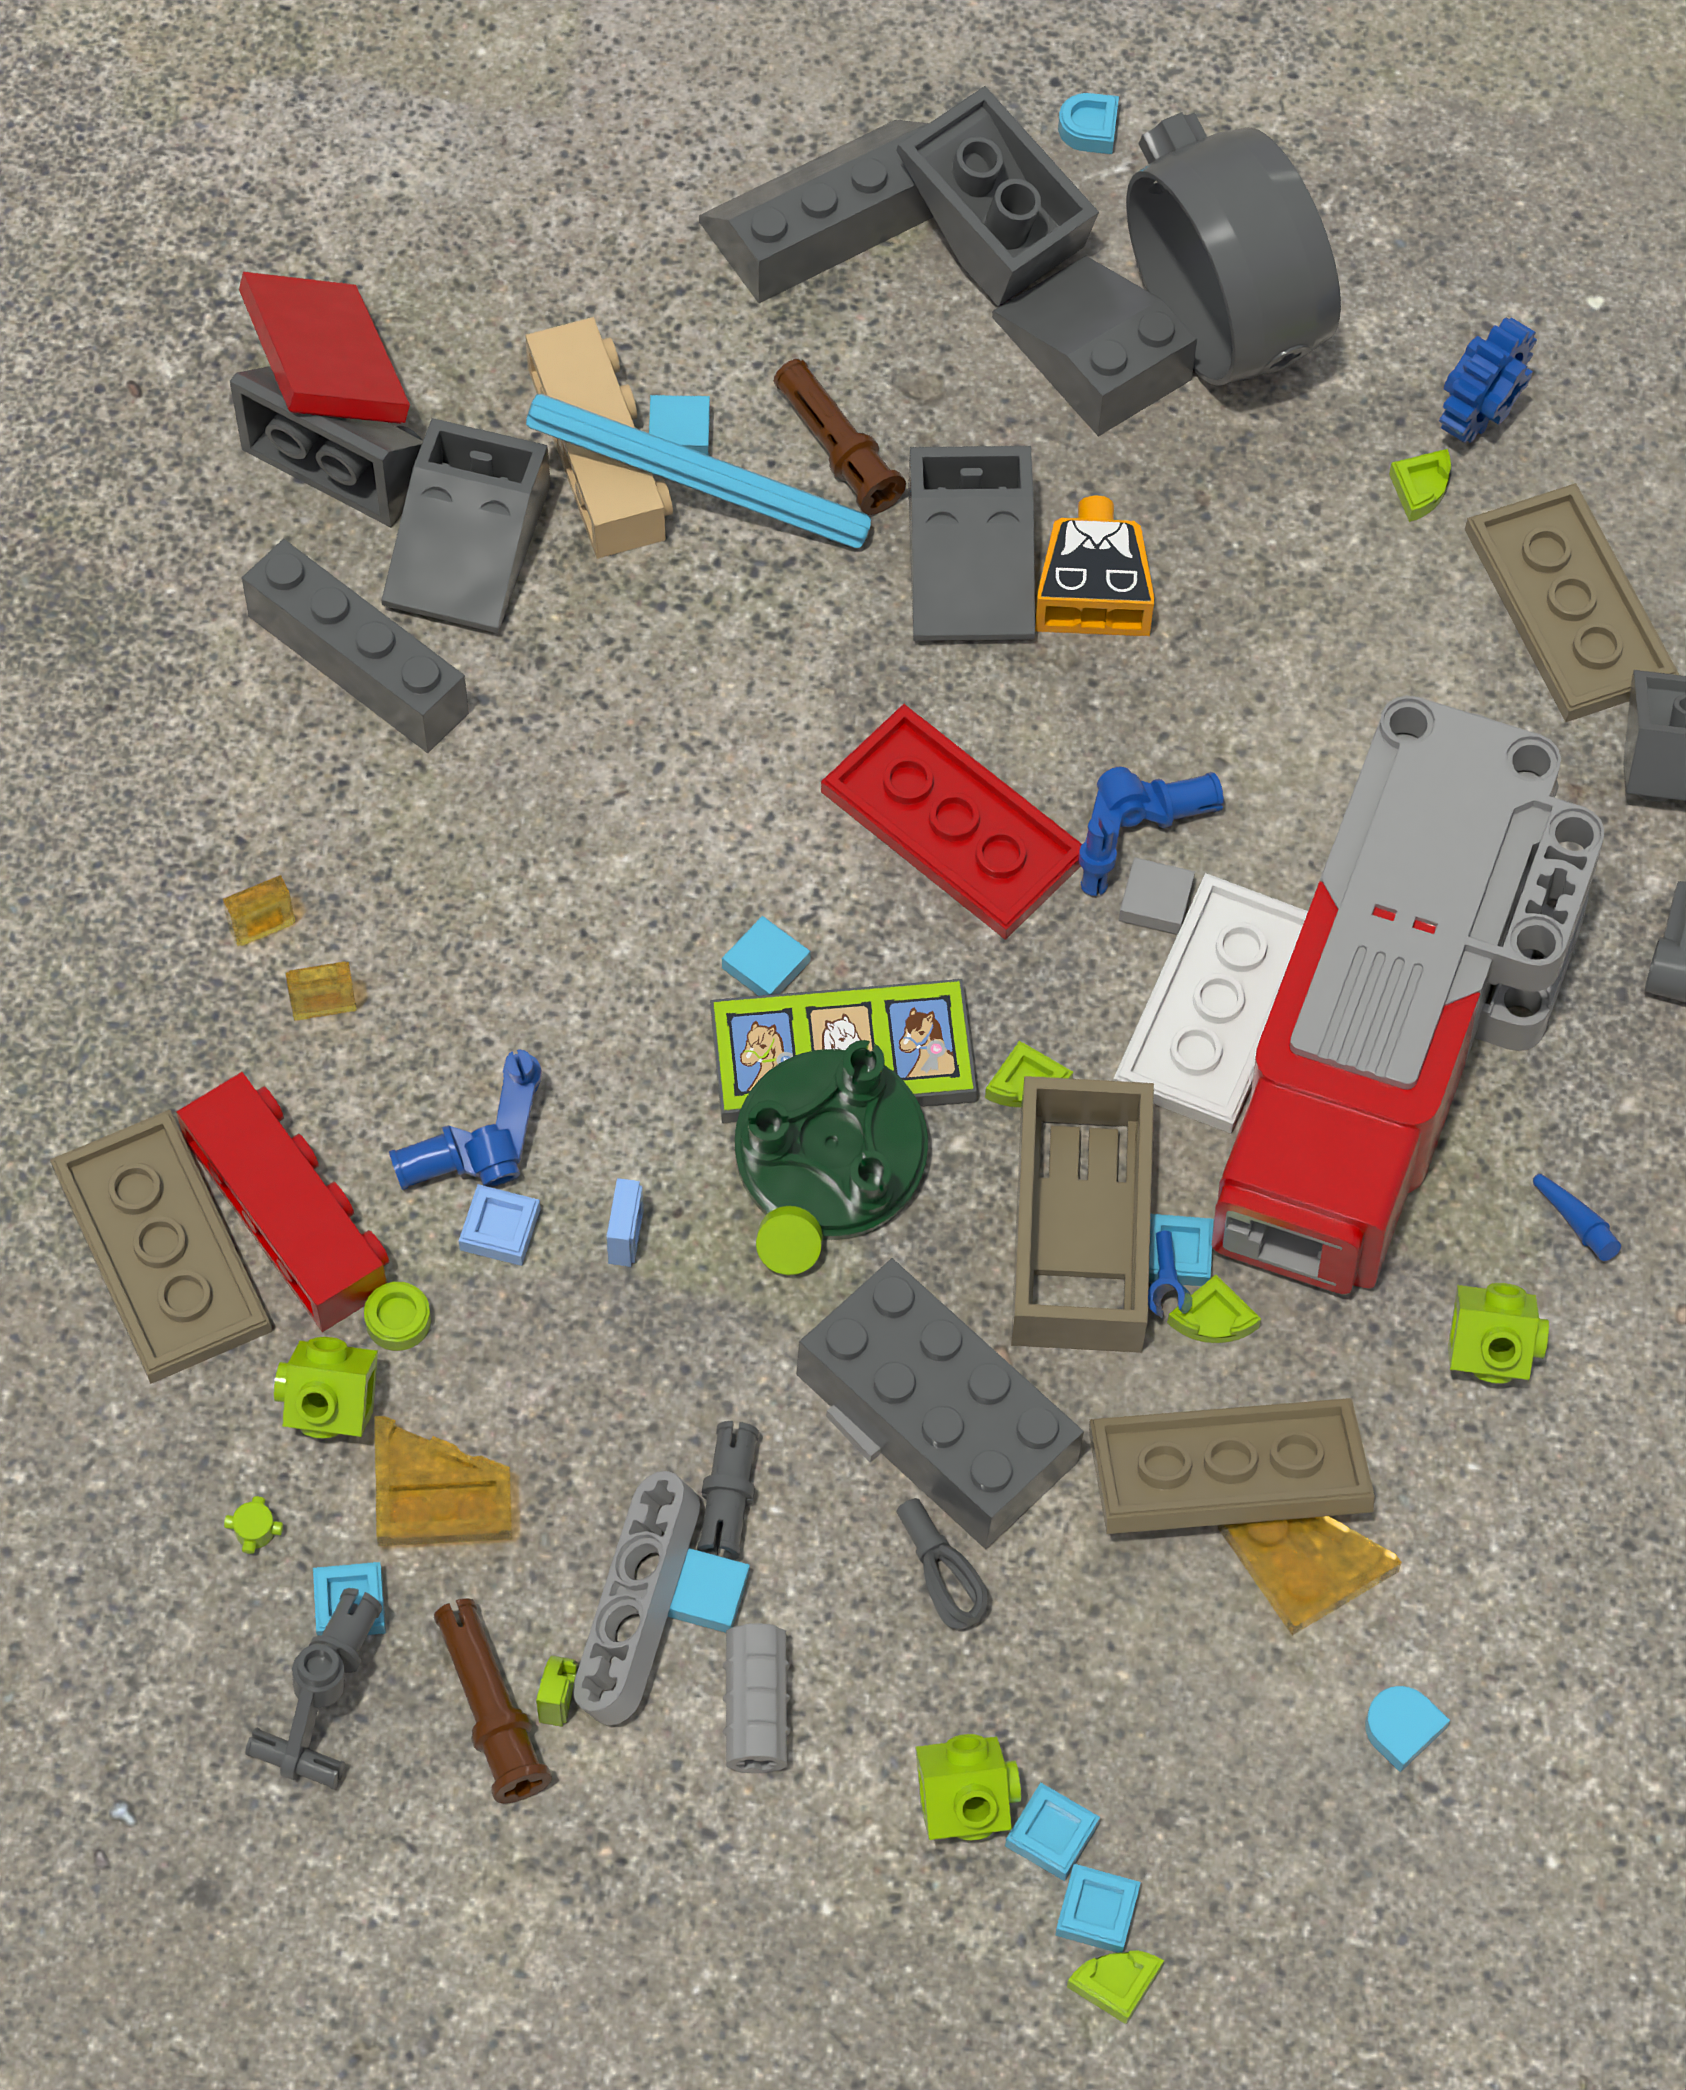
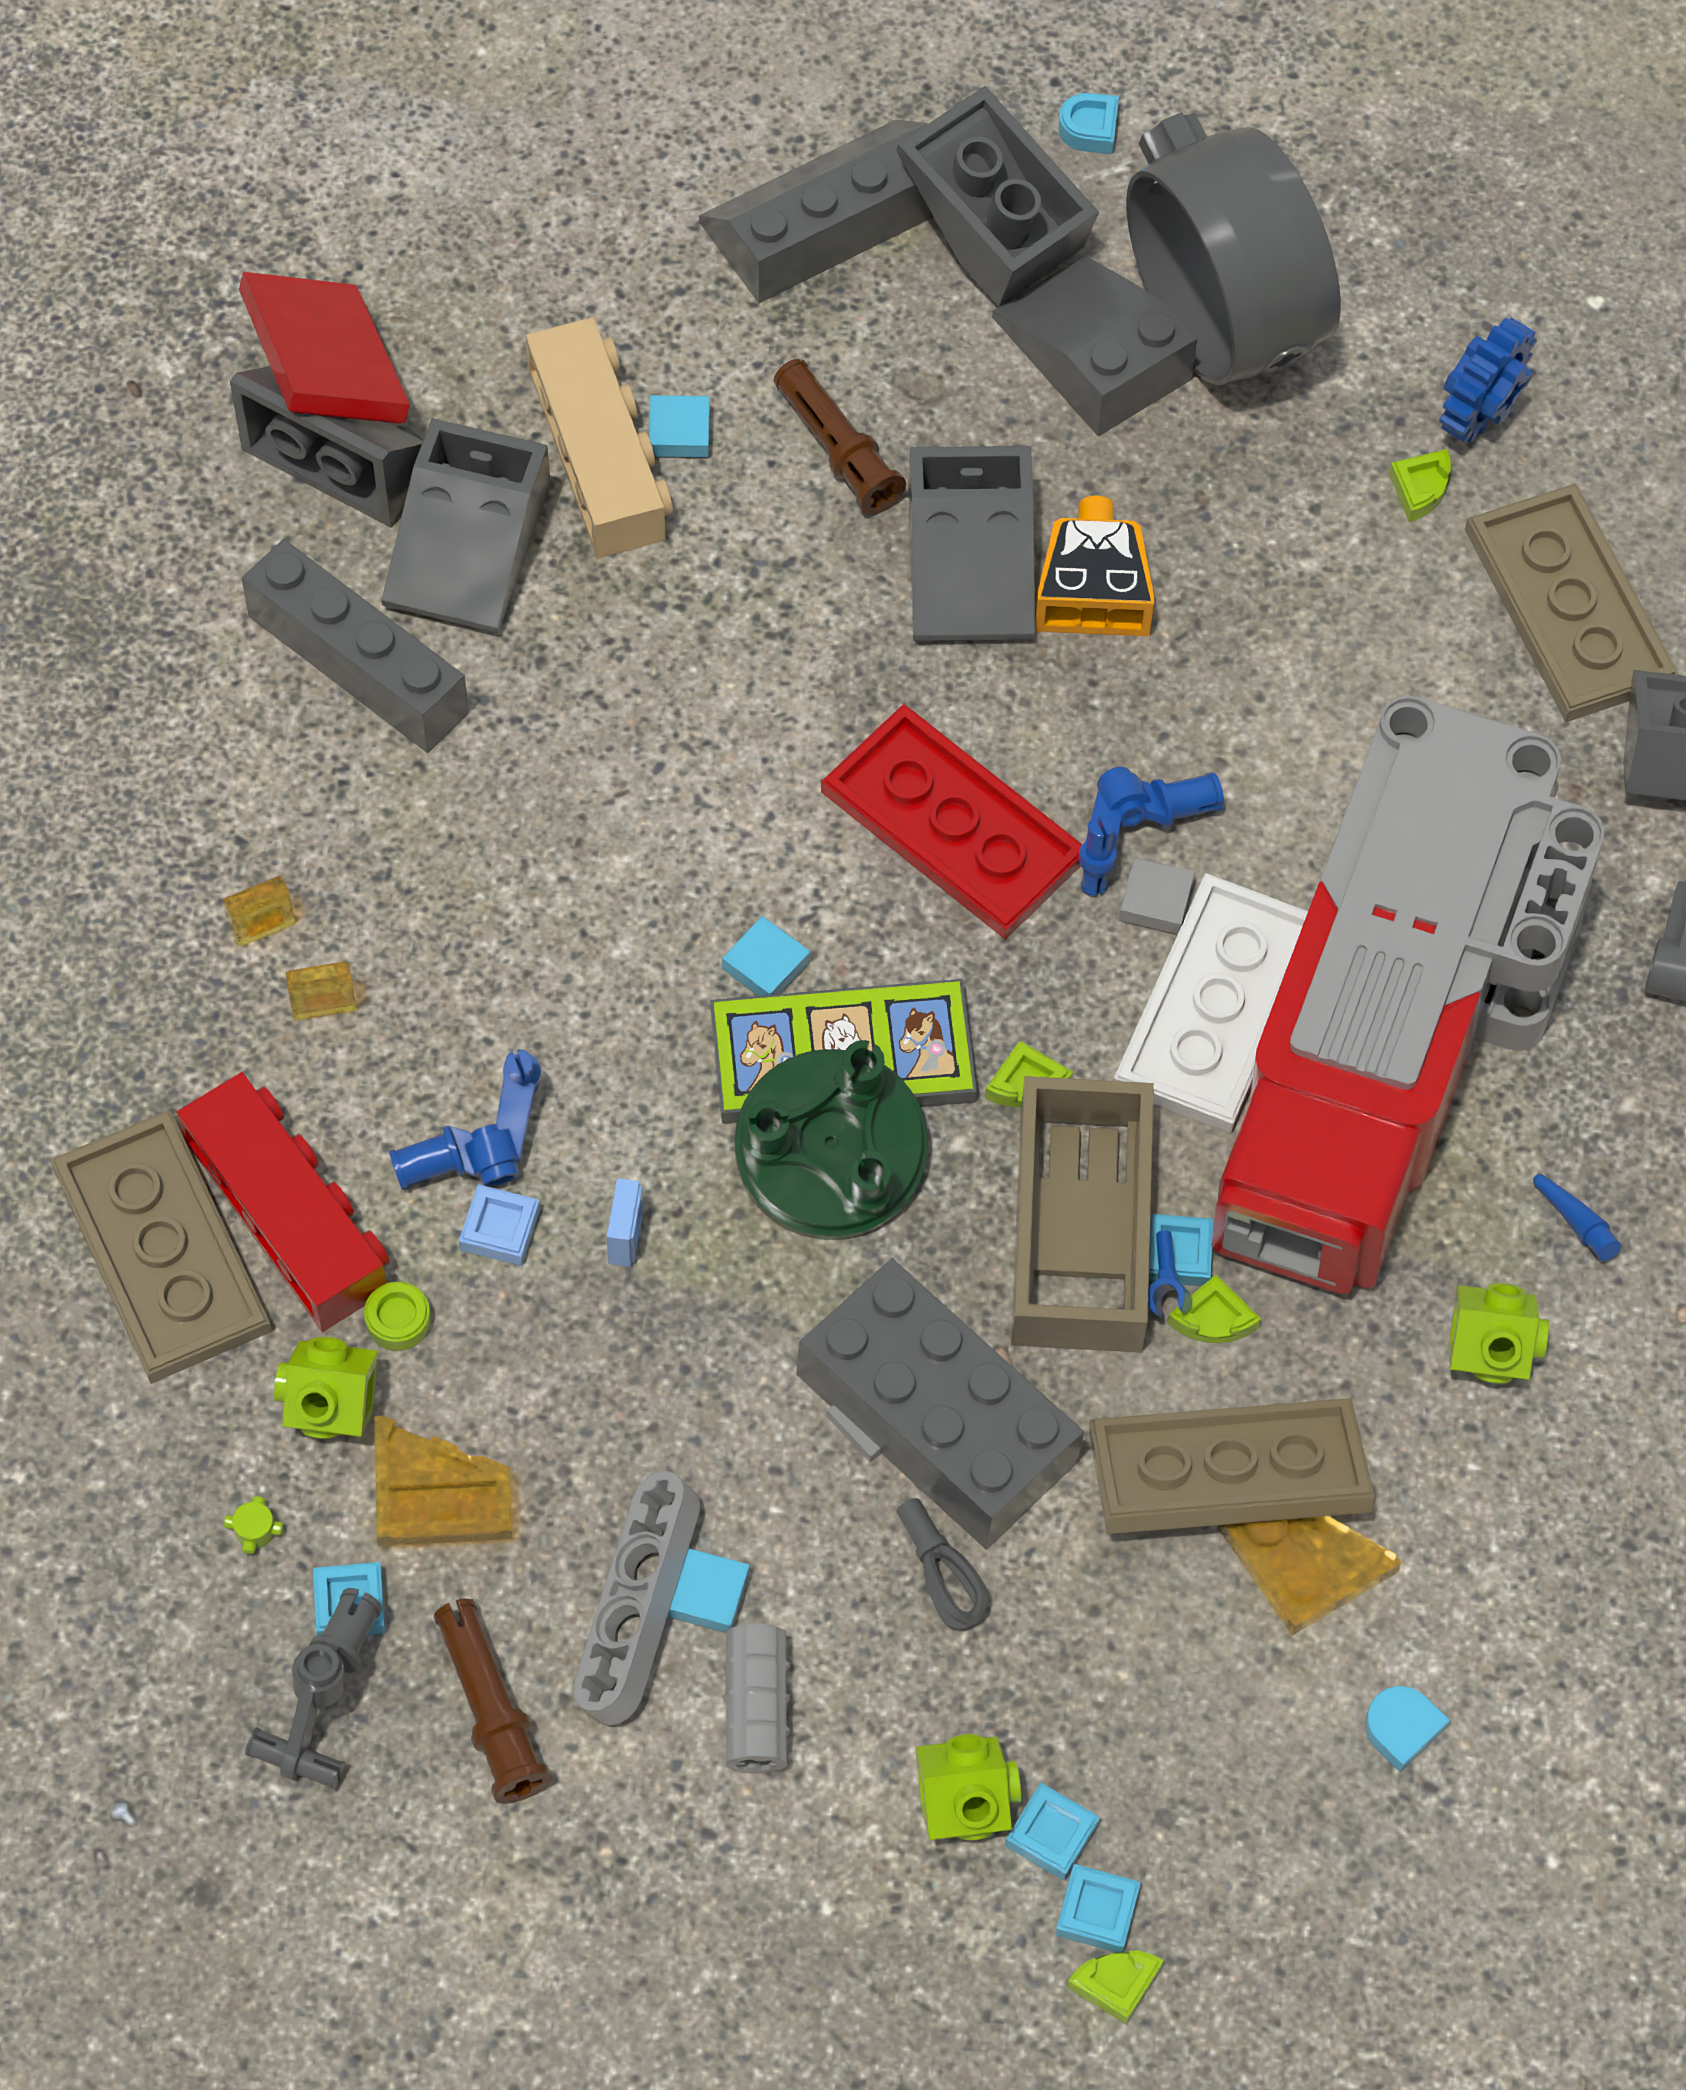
(556, 1690): lime tile -> none
(698, 471): medium azure axle -> none
(728, 1489): dark grey pin -> none
(789, 1240): lime tile -> none

